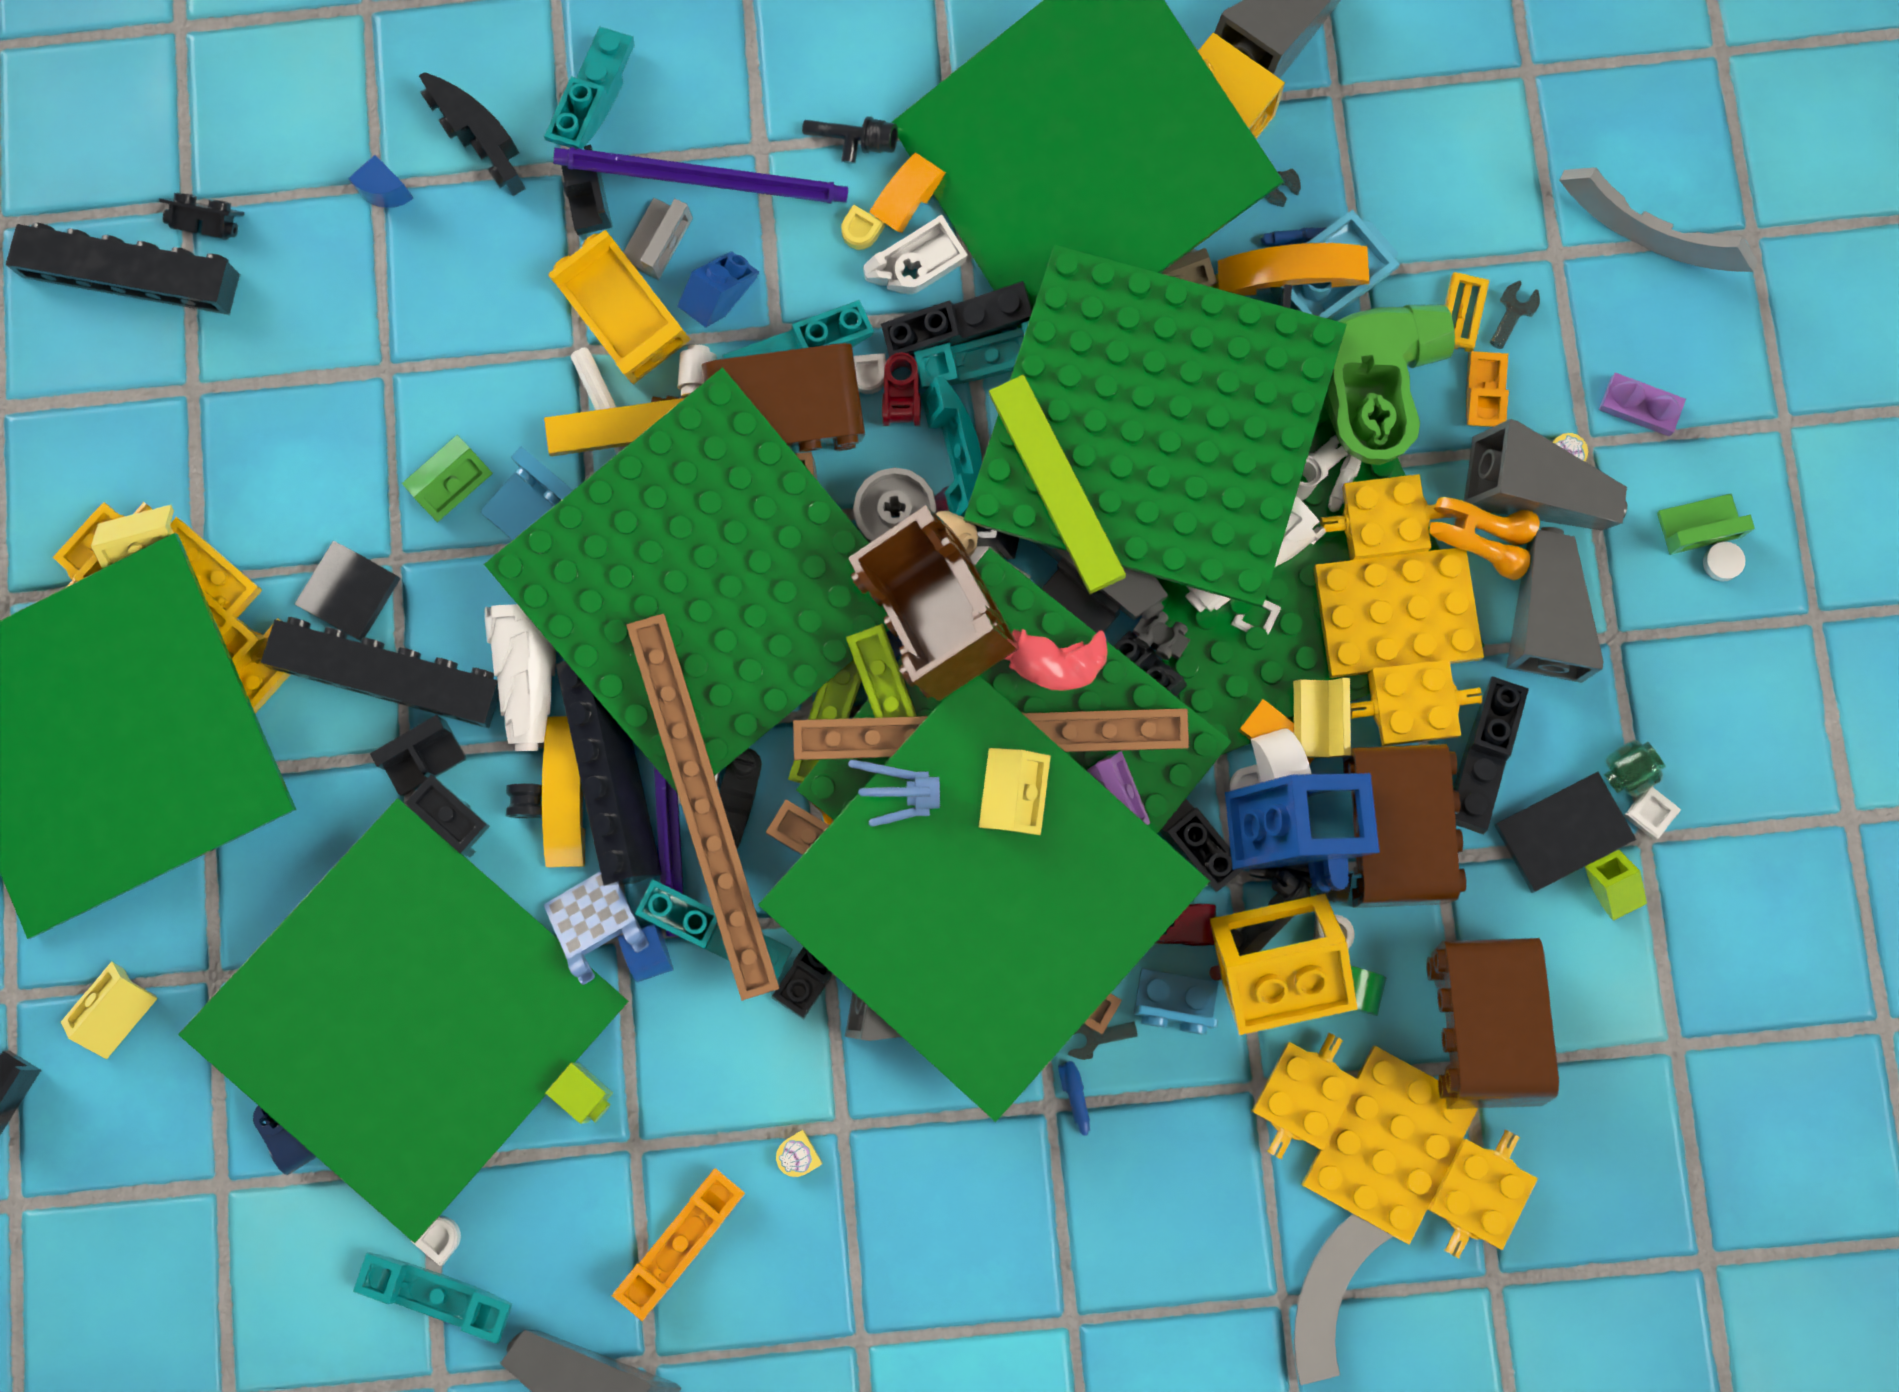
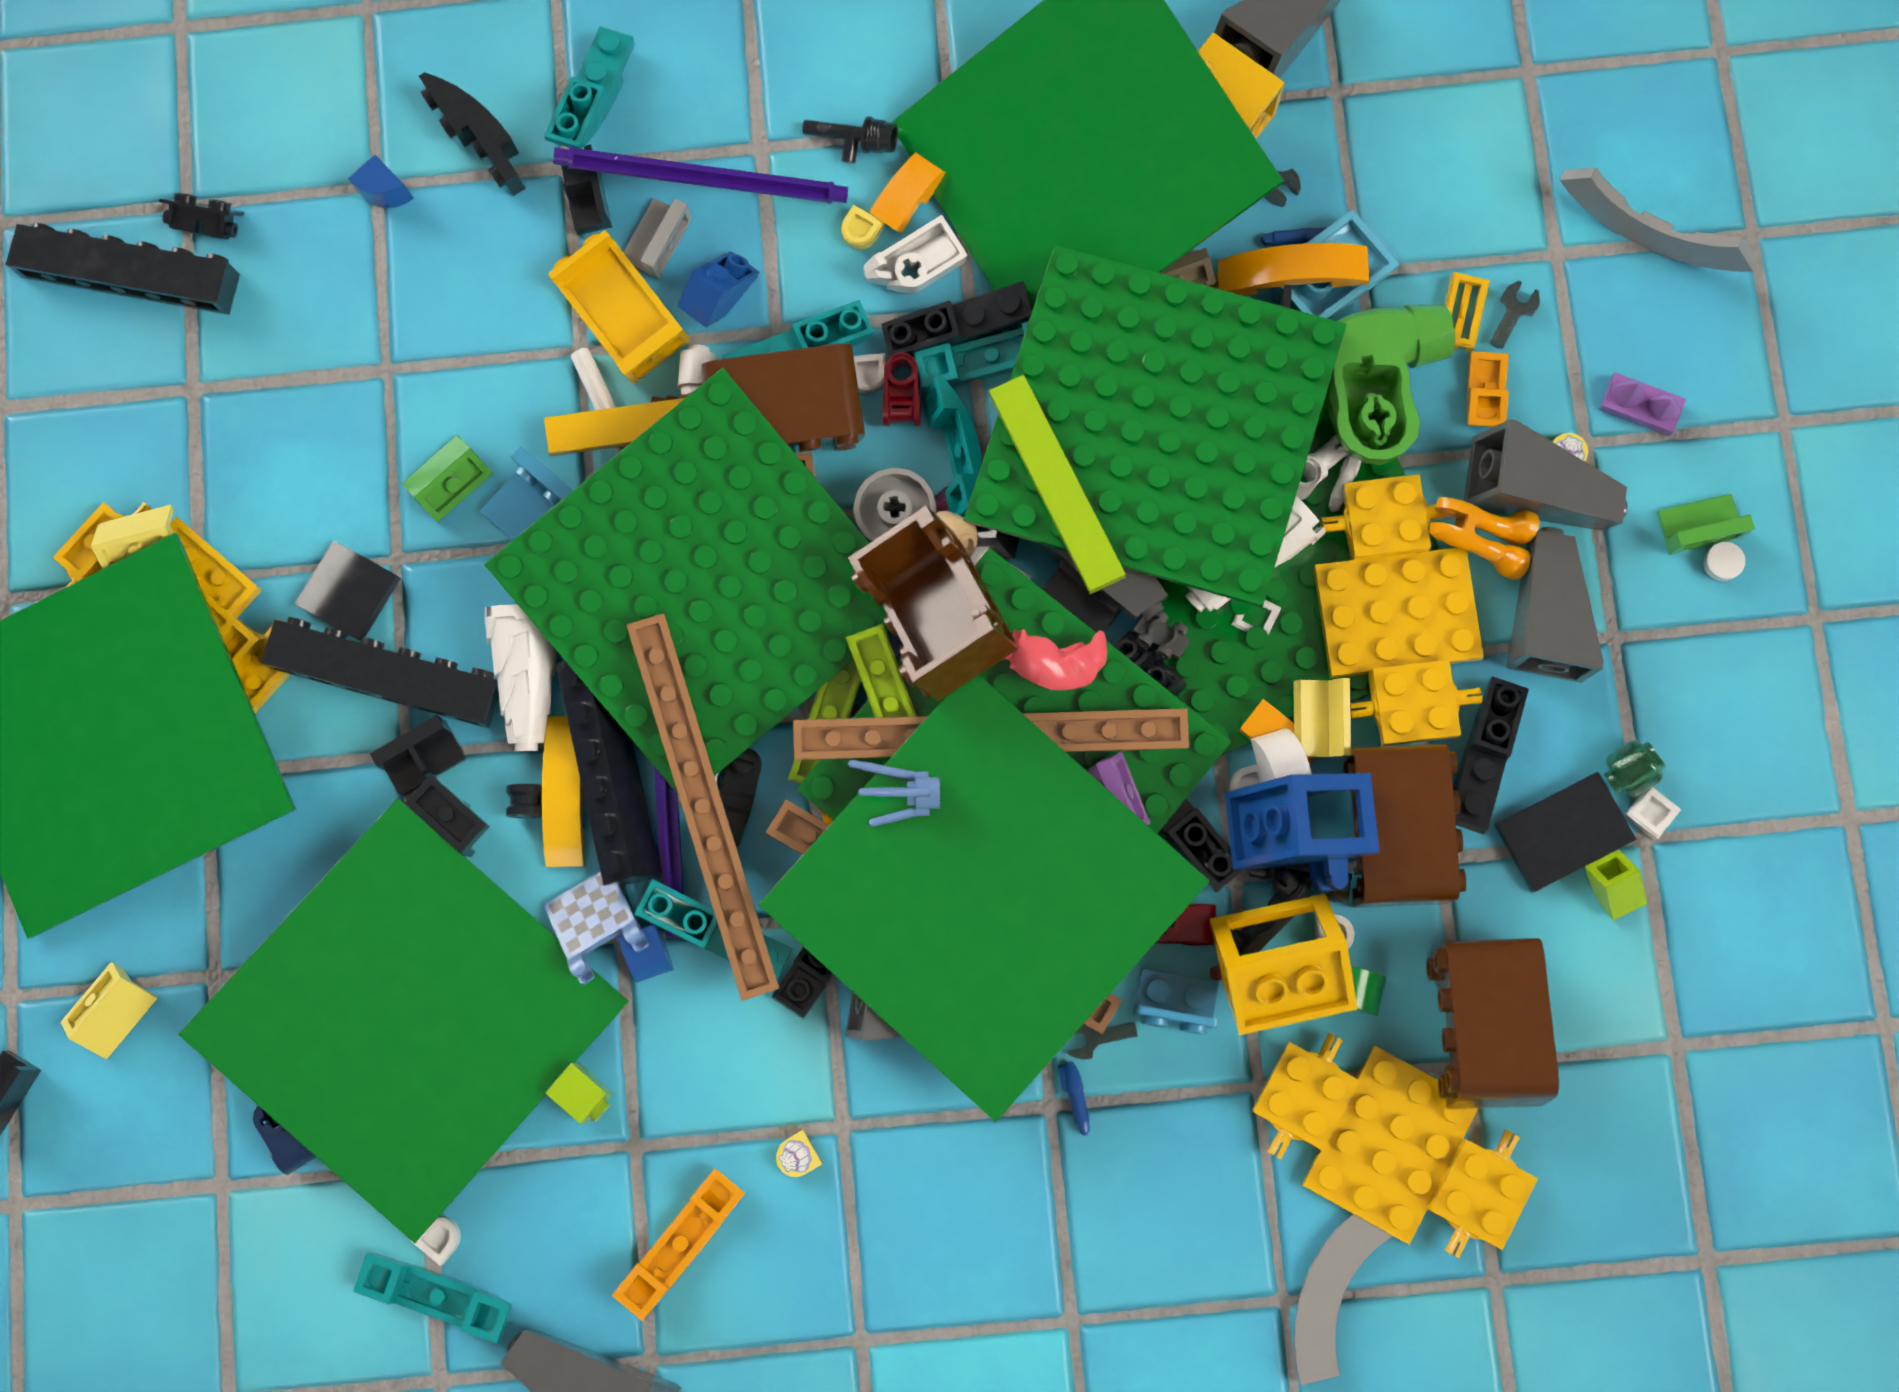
(1014, 791): light yellow panel -> none

